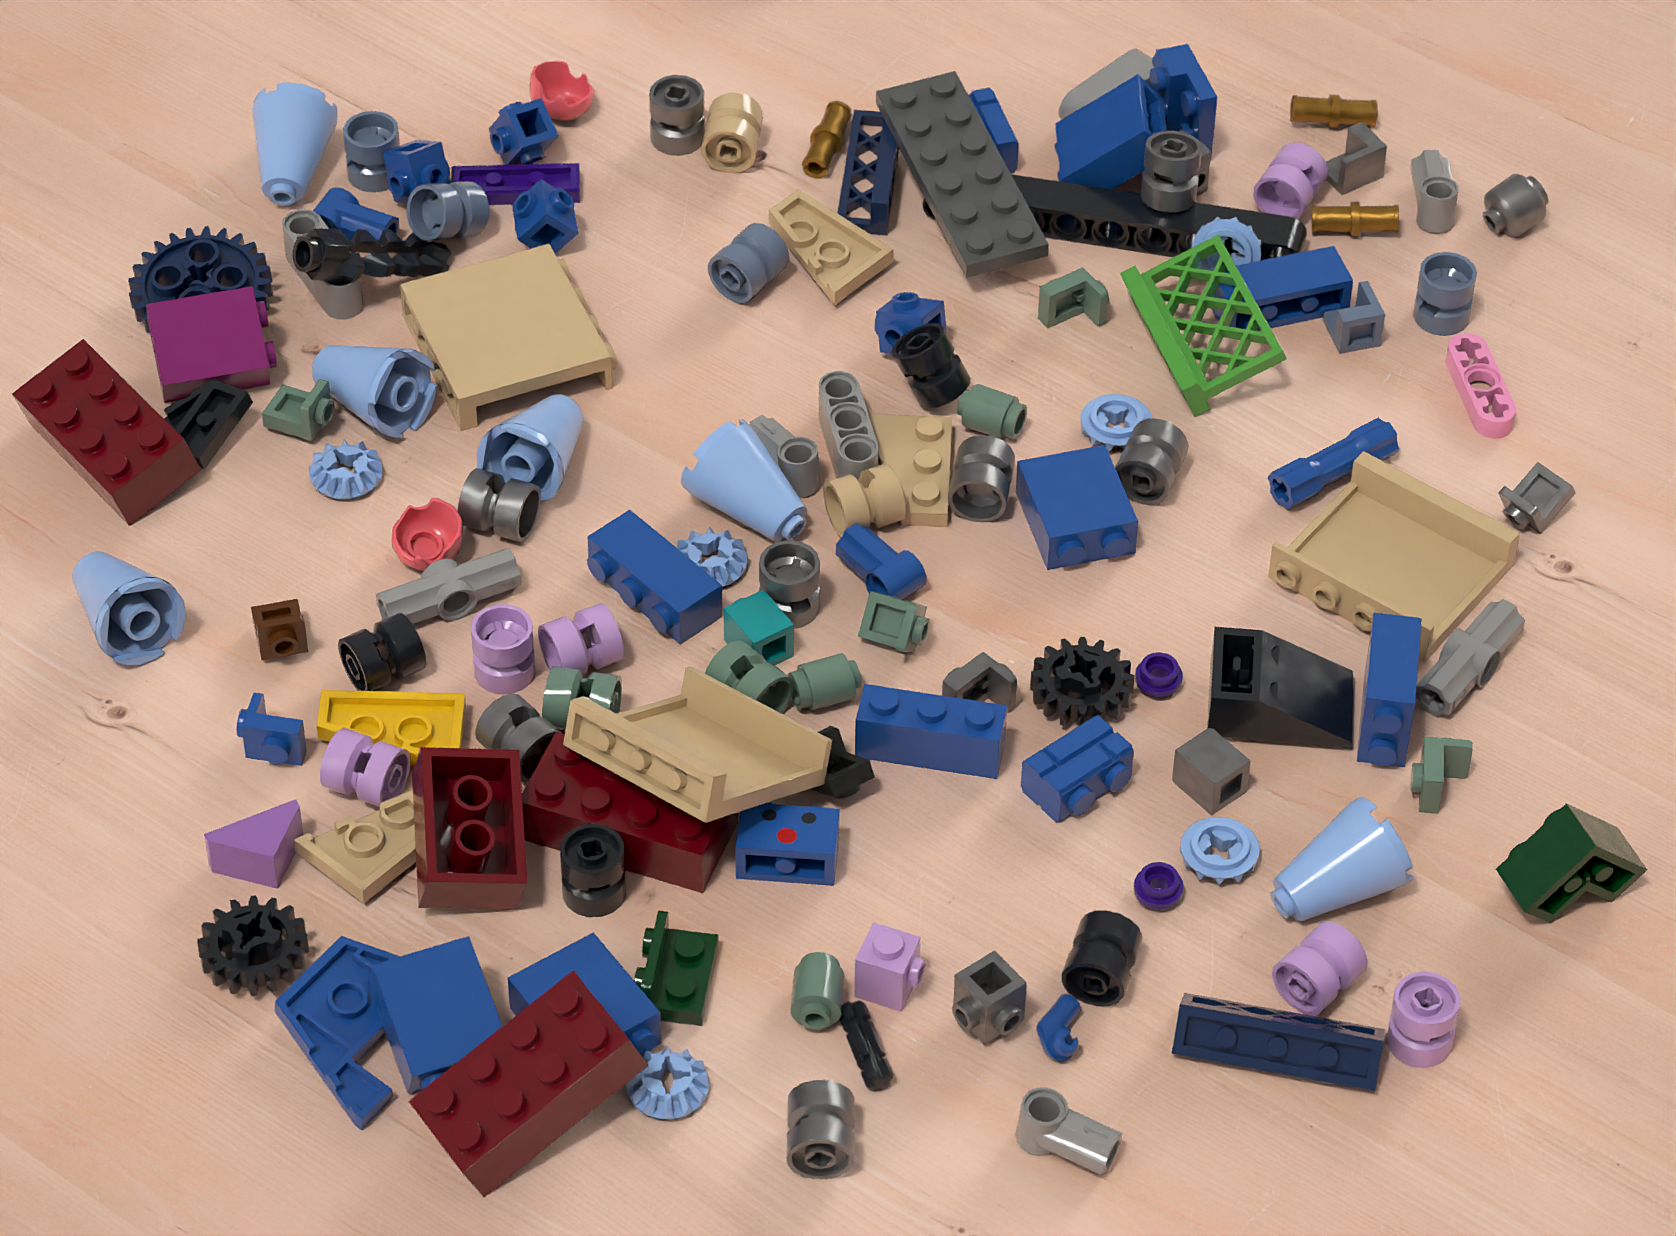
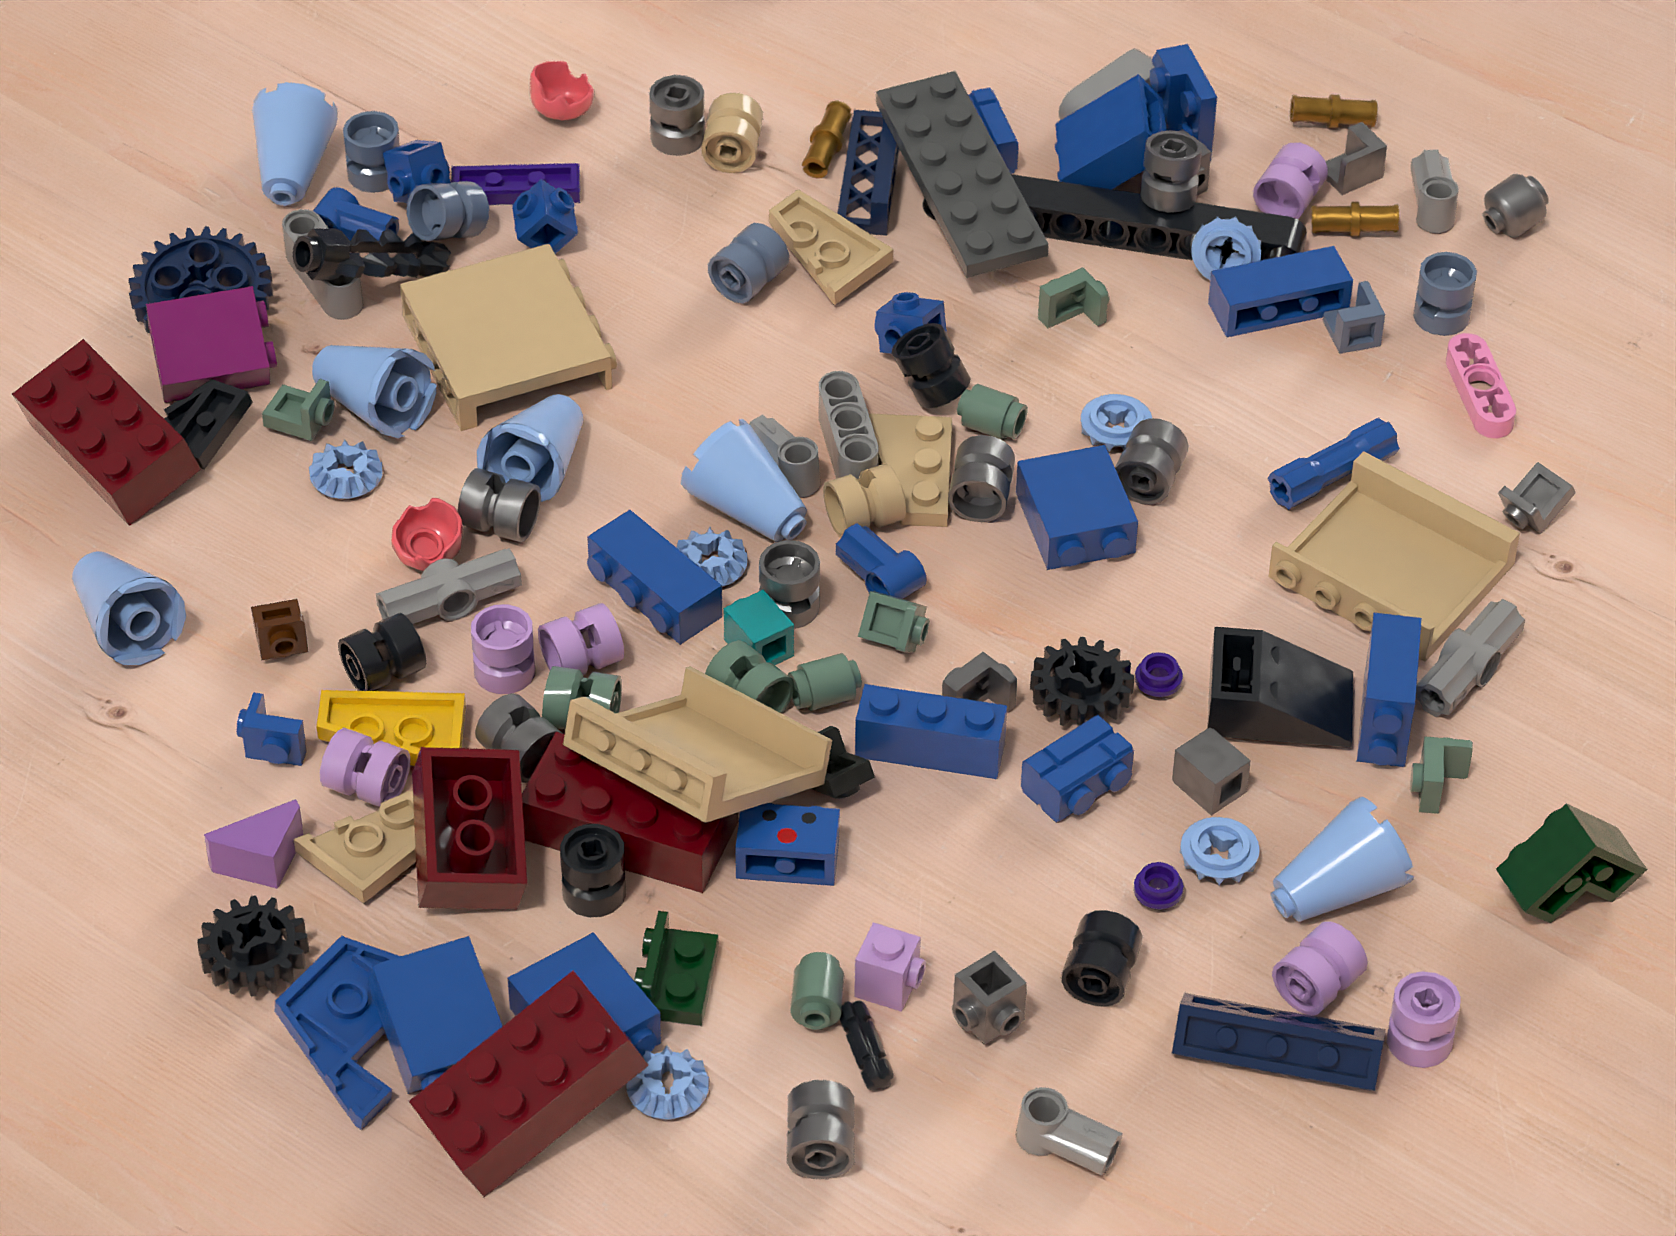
(523, 132): blue brick -> none
(1053, 1029): blue arm -> none
(1175, 346): bright green fence -> none

